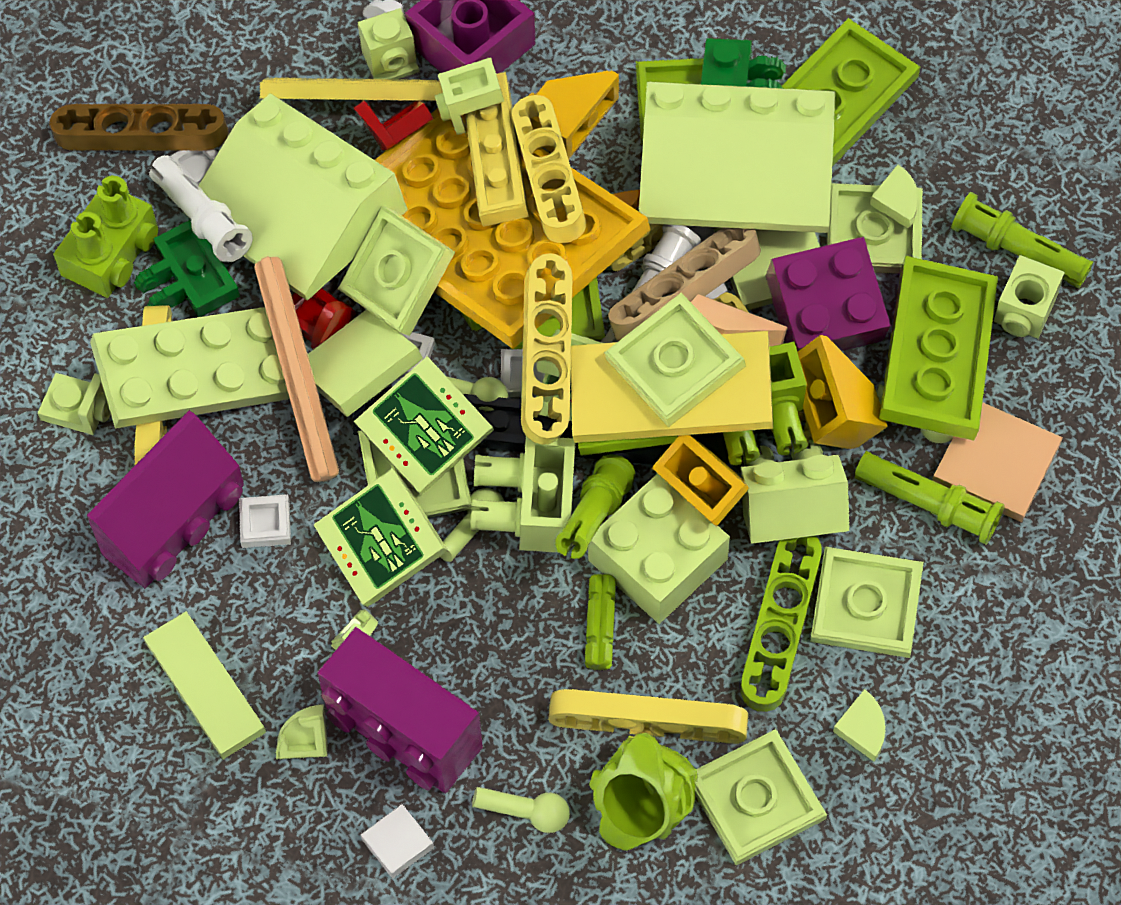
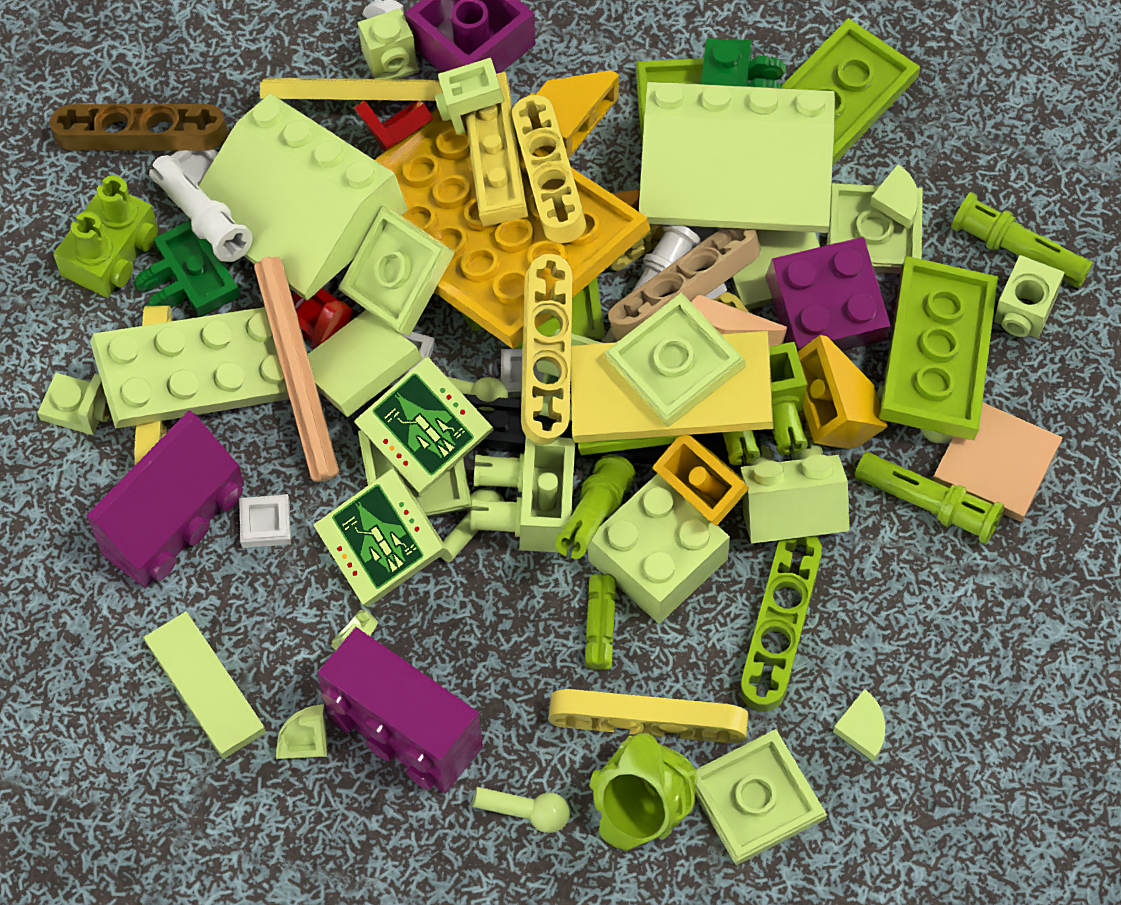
(397, 841): white tile -> none
(867, 602): yellowish green tile -> none

